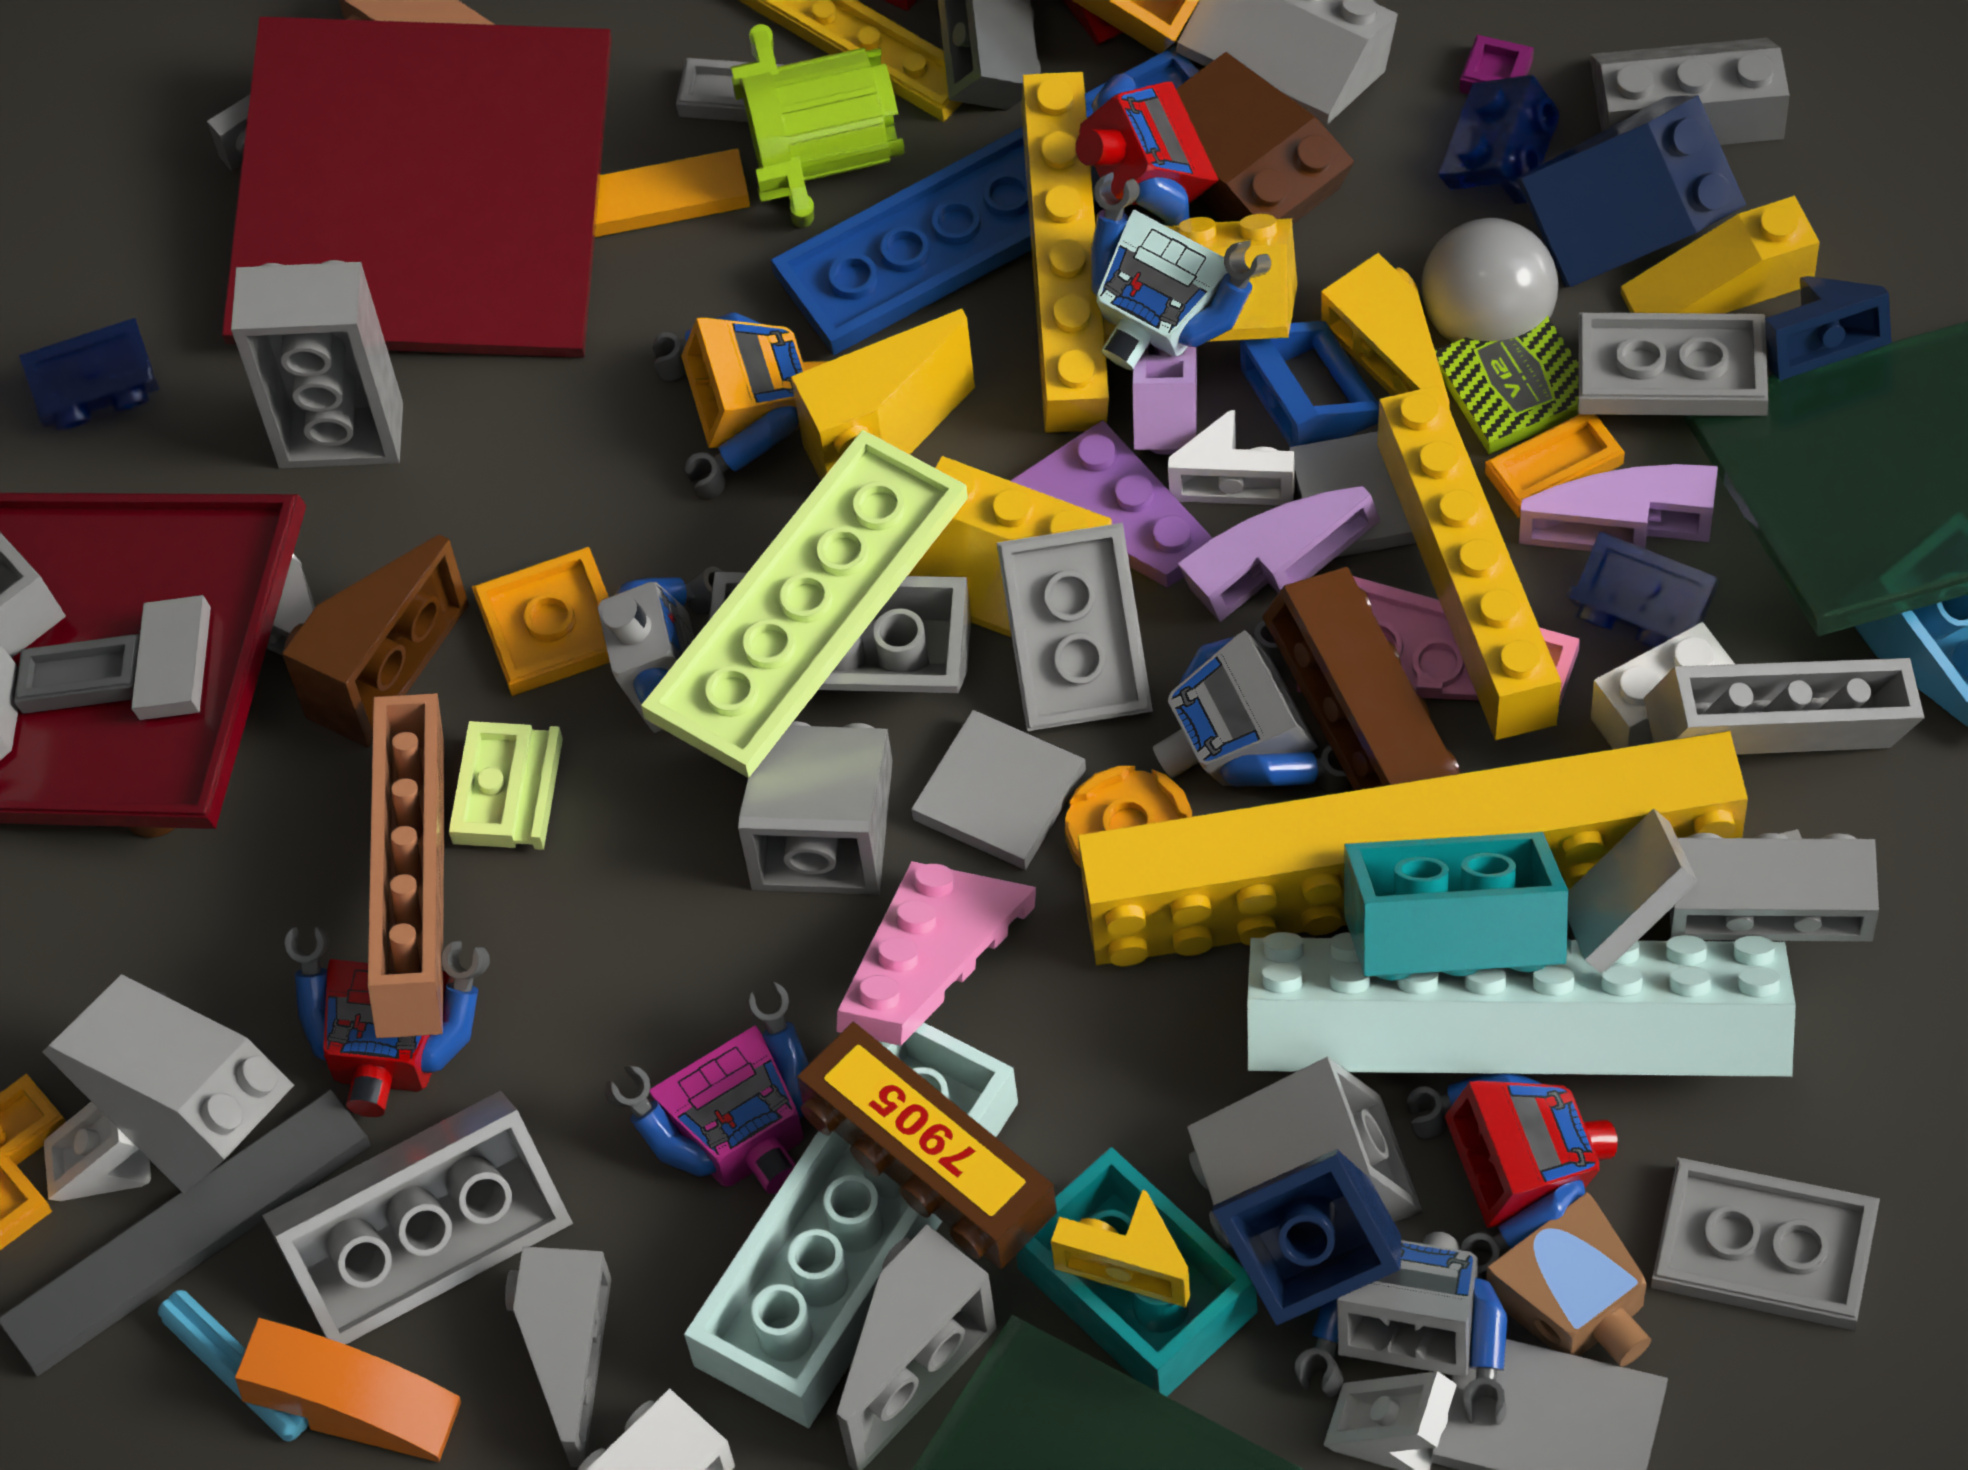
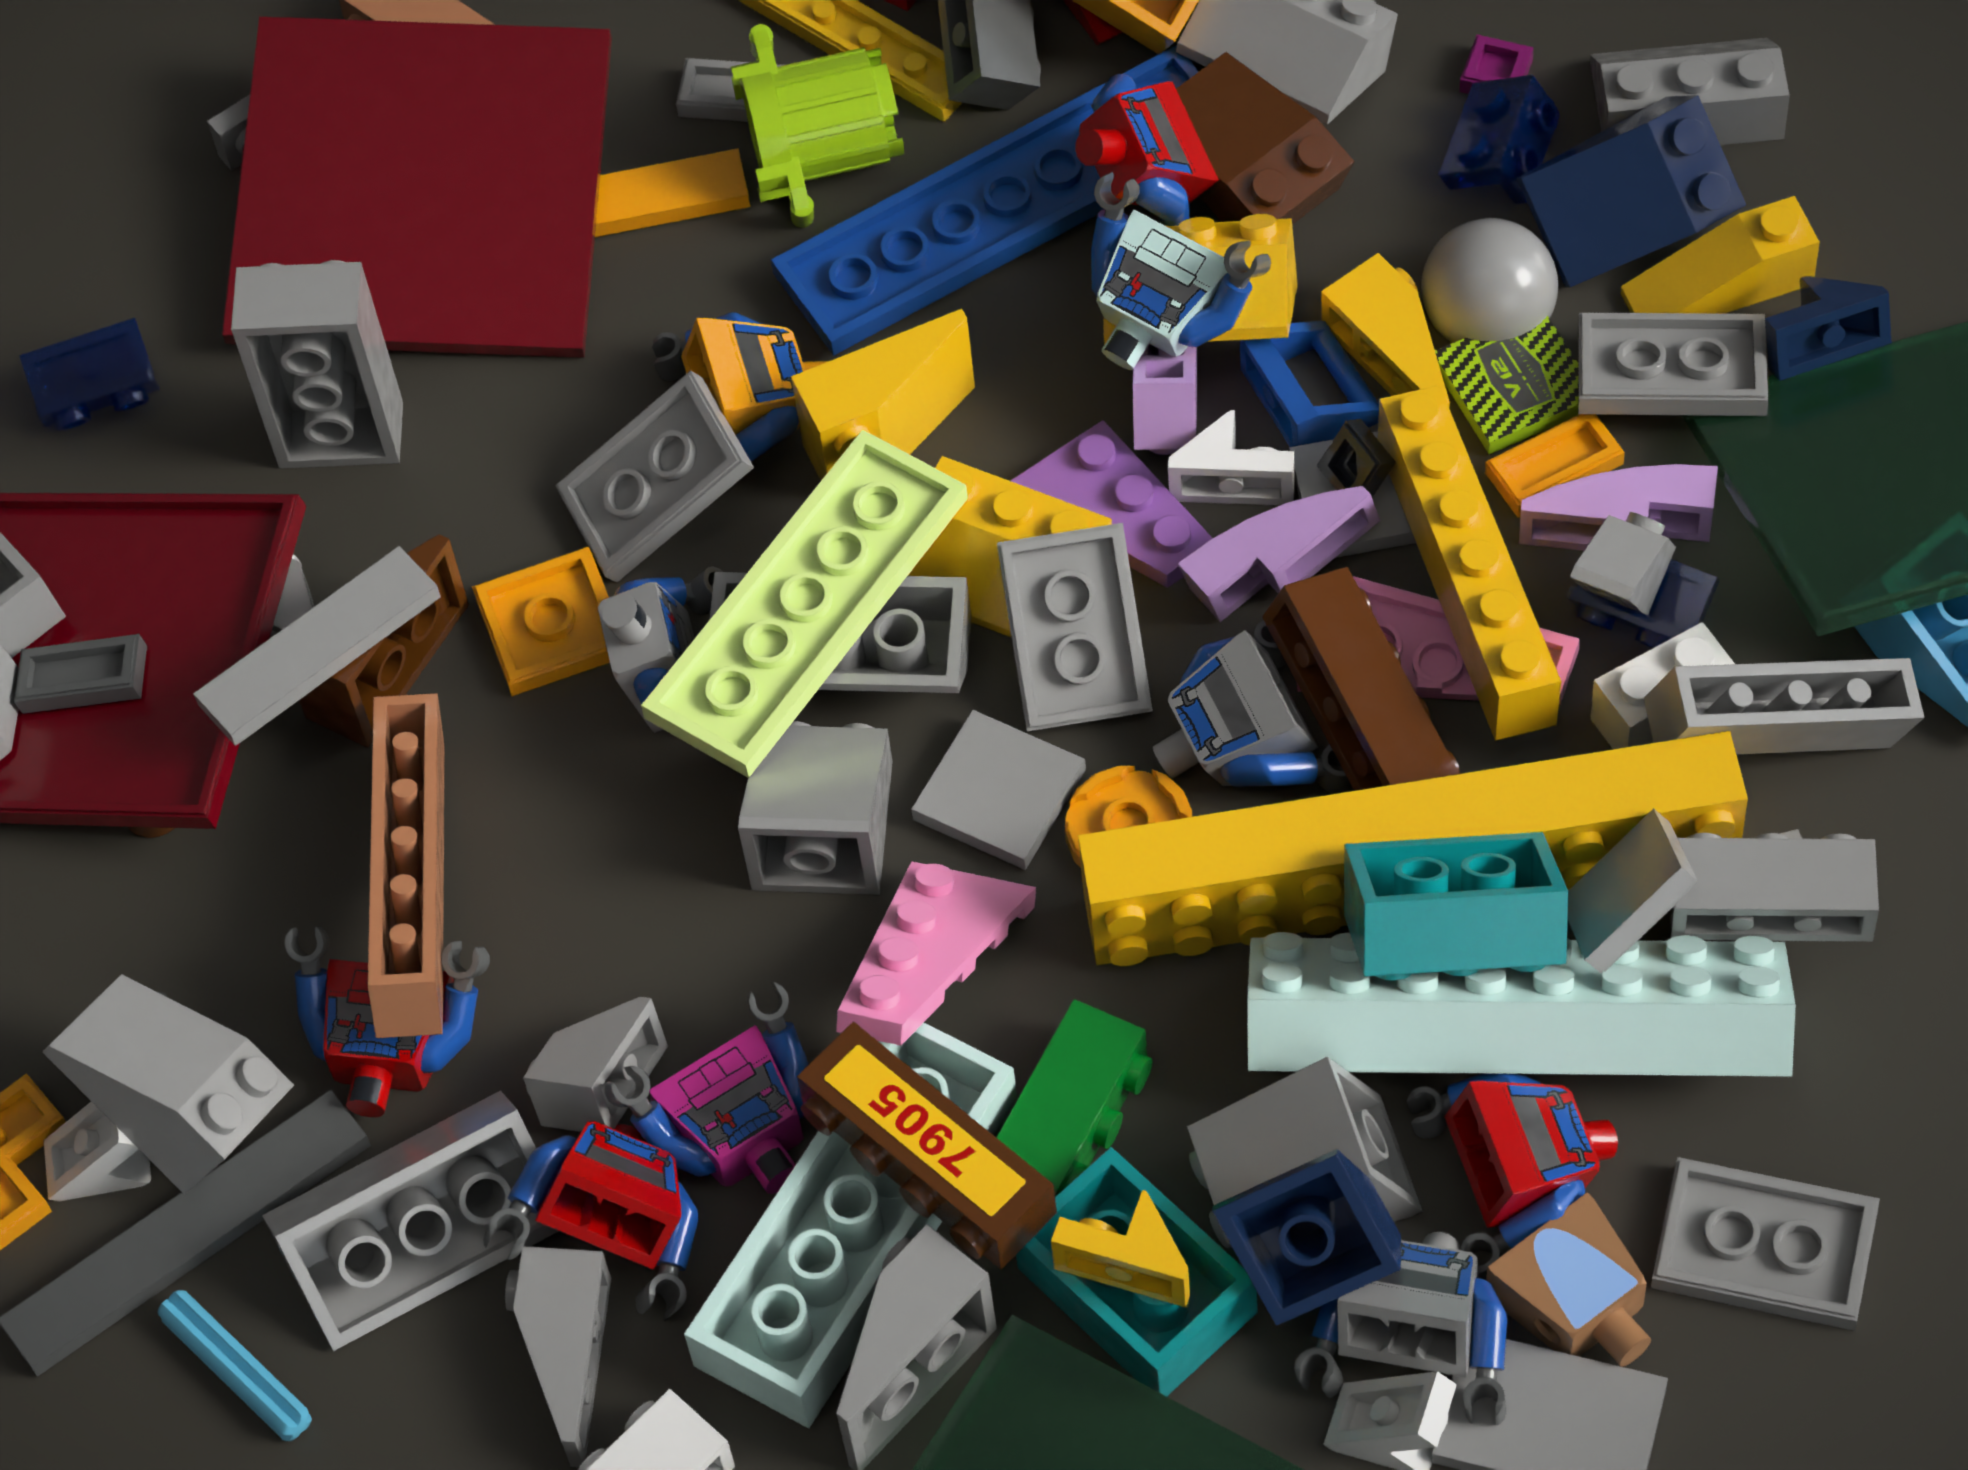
(171, 657): light grey tile -> none
(317, 645): none -> light grey tile
(345, 1391): orange slope -> none
(505, 785): yellowish green plate -> none
(578, 1061): none -> light grey slope
(612, 1195): none -> torso
(654, 476): none -> light grey tile
(1061, 244): yellow brick -> none
(1077, 1093): none -> green brick
(1356, 459): none -> black tile
(1625, 561): none -> light grey slope

